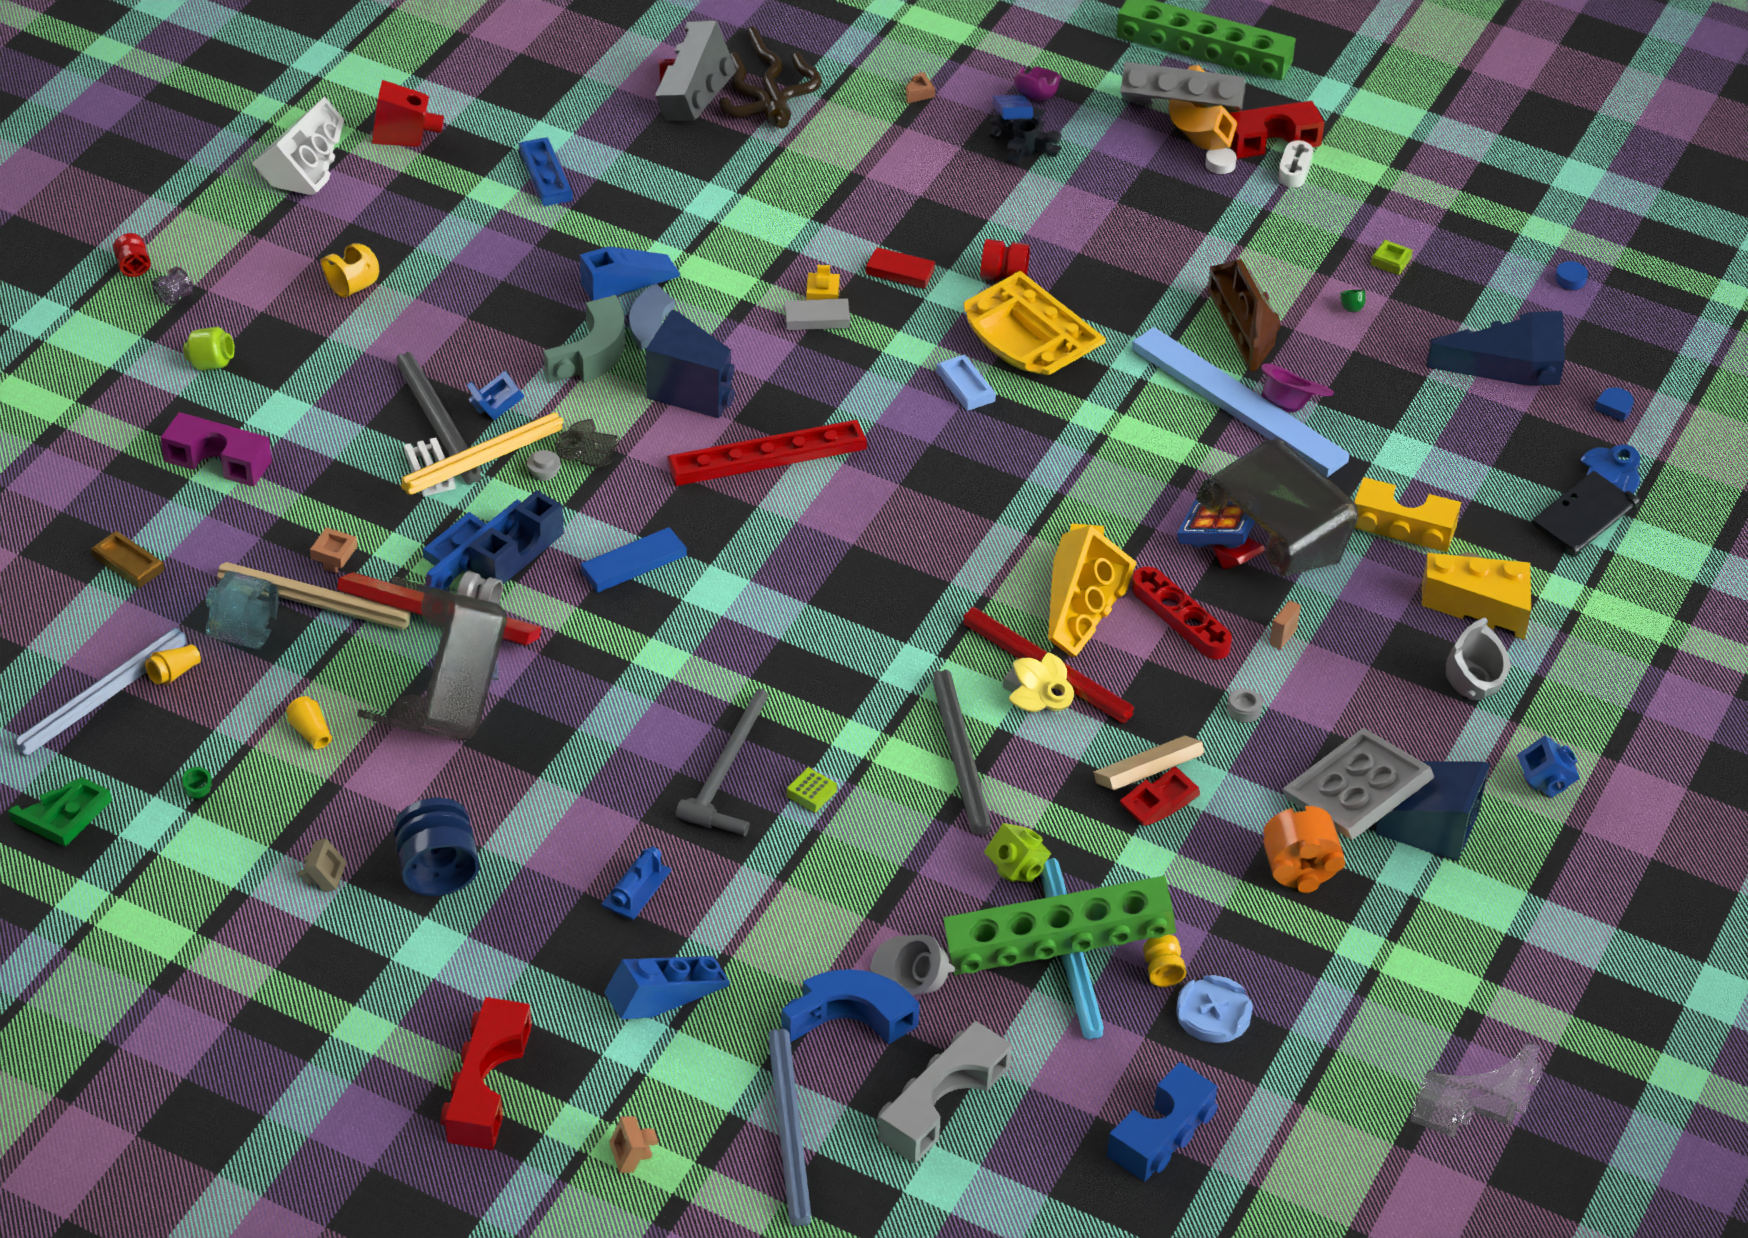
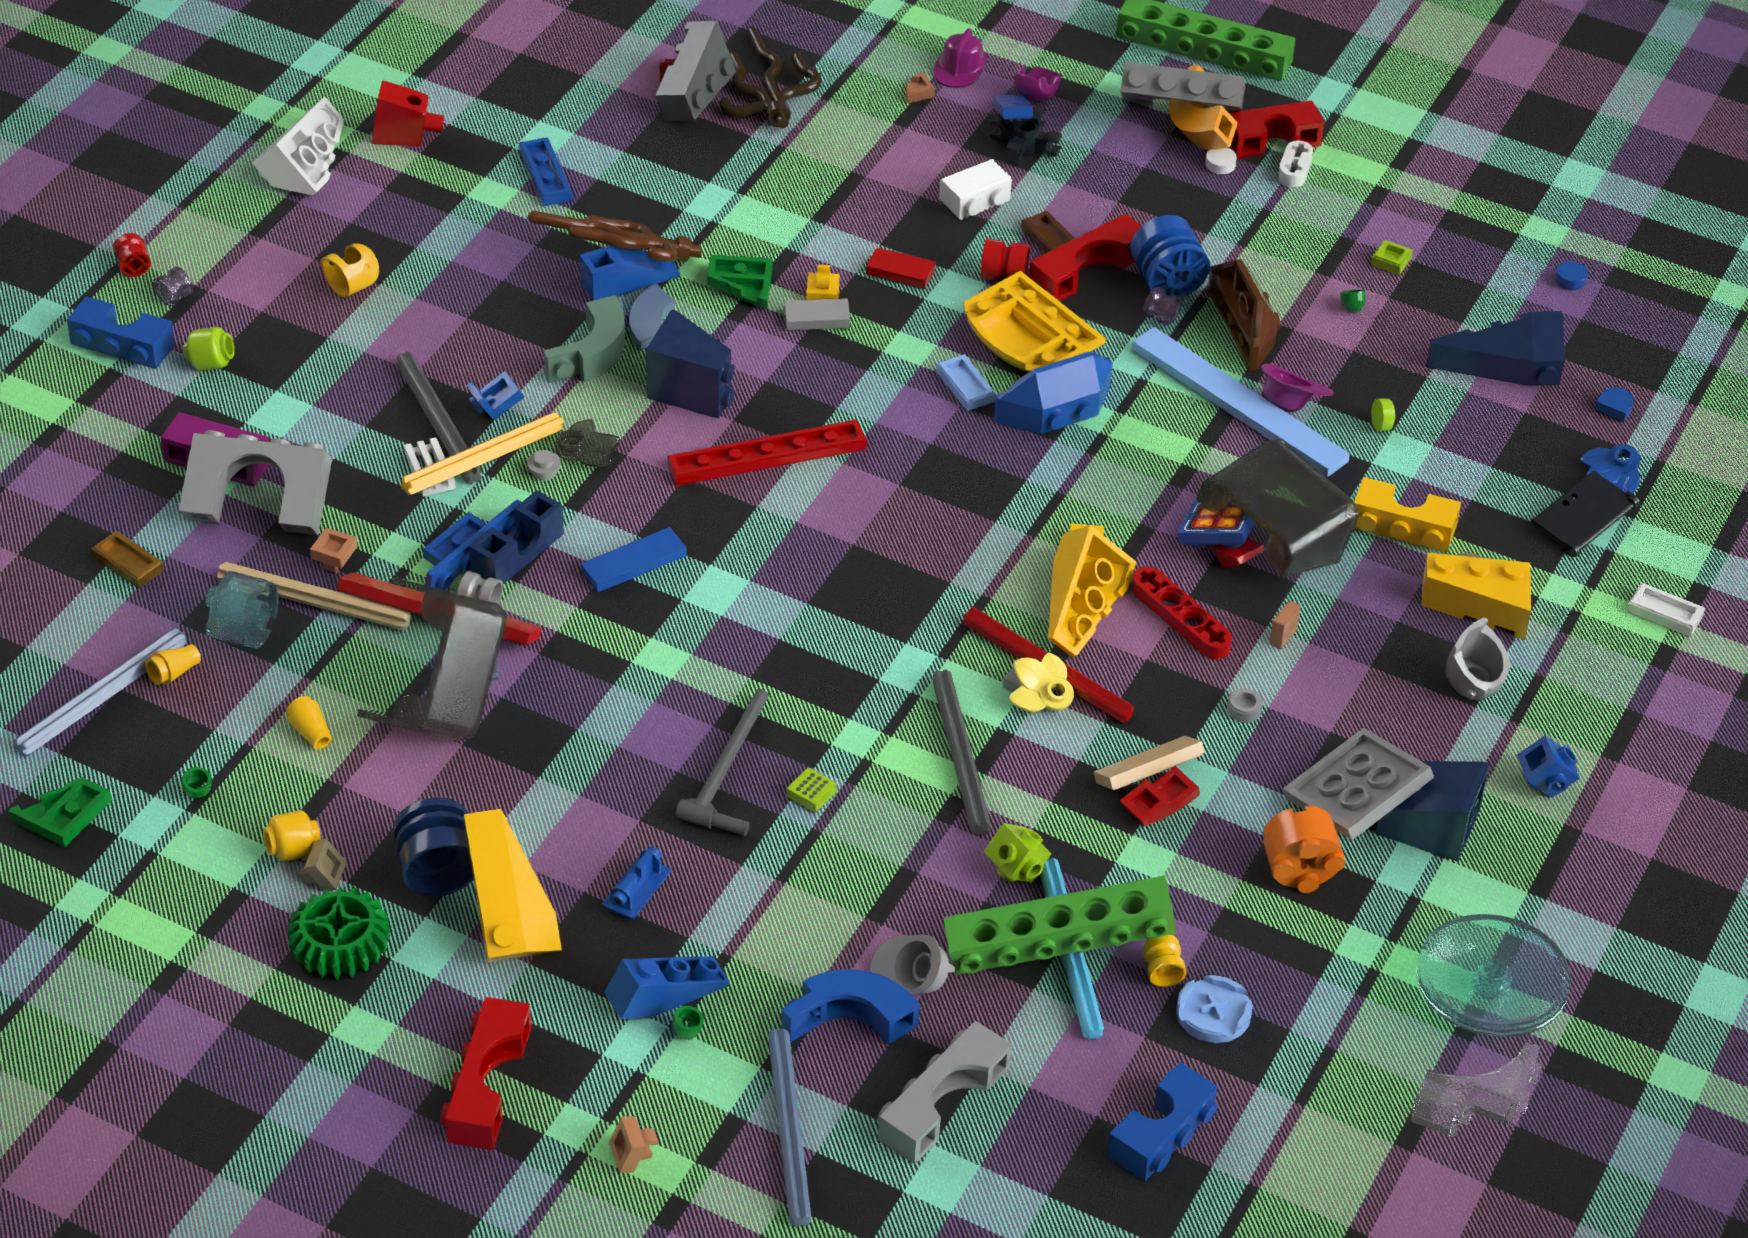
(143, 342): none -> blue arch
(217, 458): none -> light grey arch
(290, 835): none -> yellow head
(338, 932): none -> green gear
(510, 899): none -> yellow wedge
(622, 235): none -> reddish brown plant
(695, 1022): none -> green hinge
(742, 277): none -> green wing
(960, 60): none -> magenta piece
(975, 189): none -> white brick
(1045, 231): none -> reddish brown tile
(1056, 394): none -> blue wedge
(1106, 244): none -> red arch
(1162, 306): none -> clear purple wheel
(1170, 255): none -> blue wheel
(1383, 414): none -> lime tile
(1493, 975): none -> clear light blue dish
(1665, 609): none -> white tile

